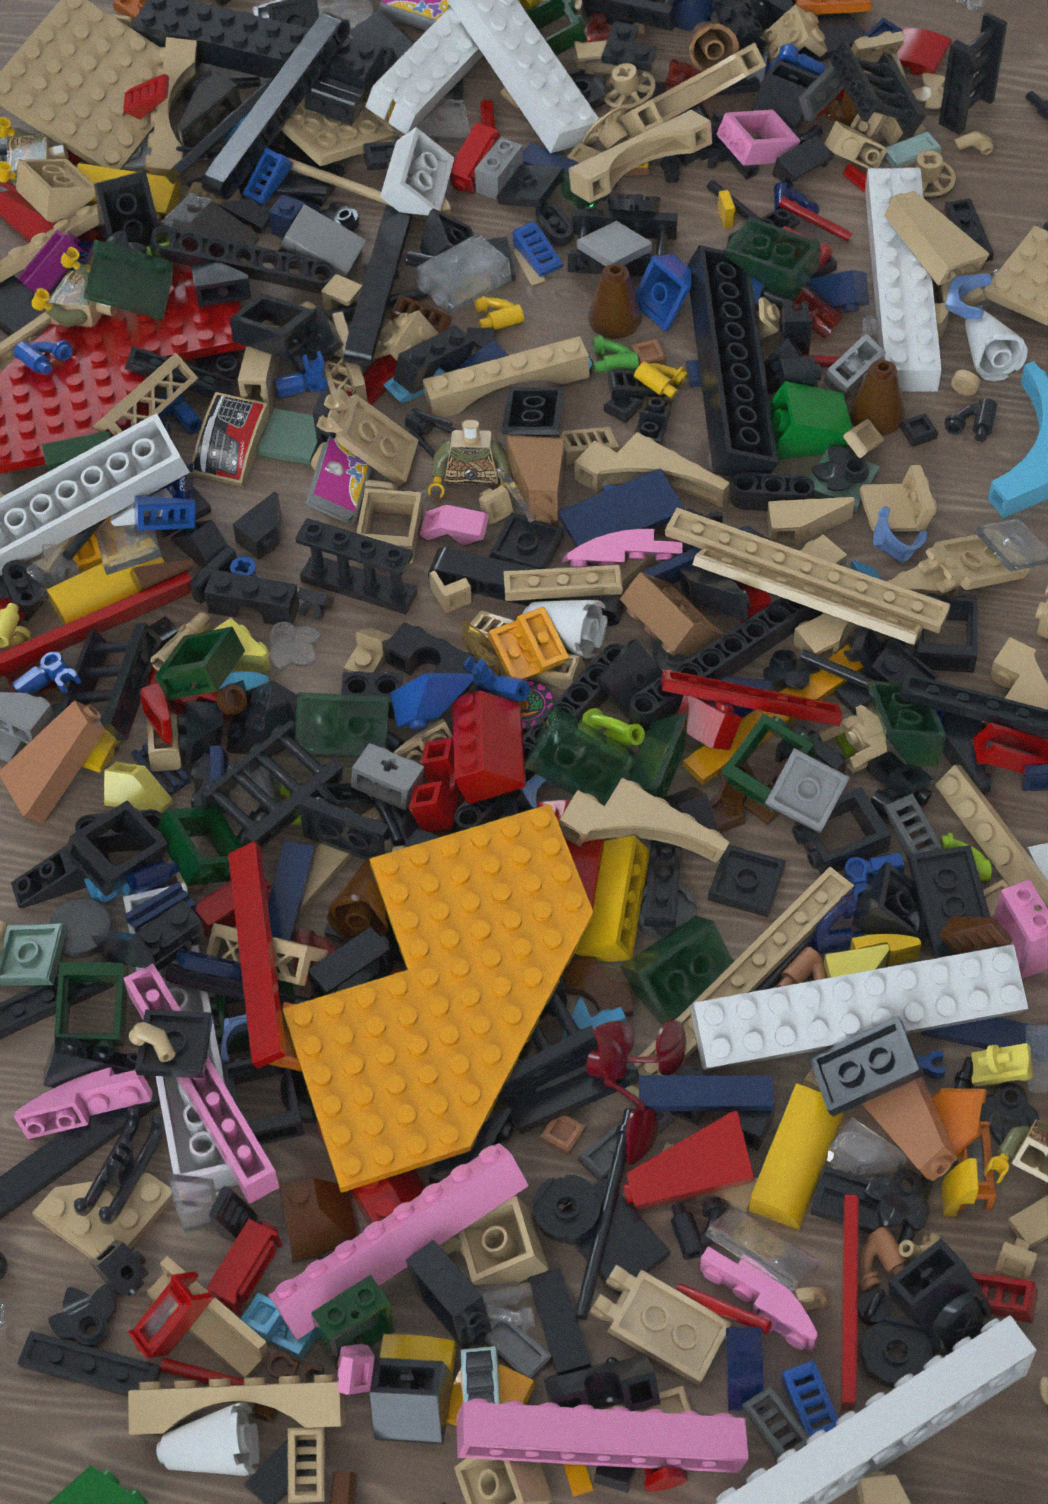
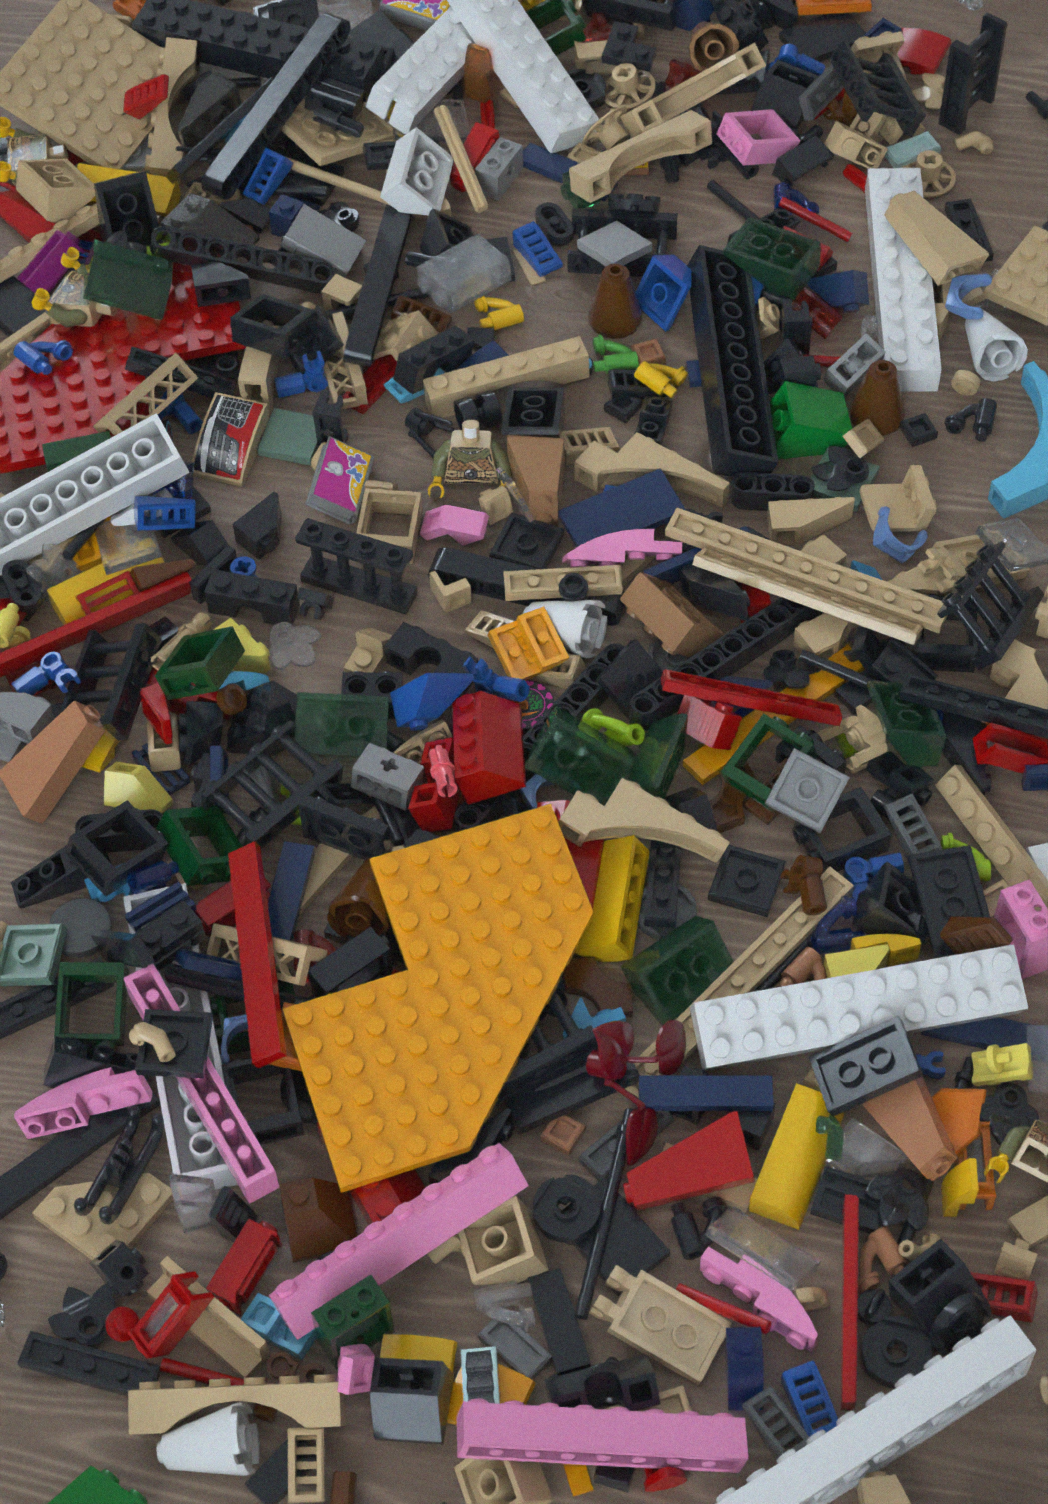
(87, 606): none -> red tile
(120, 1322): none -> red plate
(338, 121): none -> black axle
(370, 435): tan tile -> none
(442, 771): none -> coral axle
(449, 1295): black window -> none
(461, 159): none -> tan axle
(476, 68): none -> clear orange slope
(476, 643): clear yellow slope -> none
(483, 409): none -> black wheel
(530, 186): black plate -> none
(573, 587): none -> black plate
(726, 209): yellow tile -> none
(795, 28): tan bracket -> none
(805, 877): none -> reddish brown bar
(835, 1136): none -> clear green arm
(1013, 615): none -> black fence

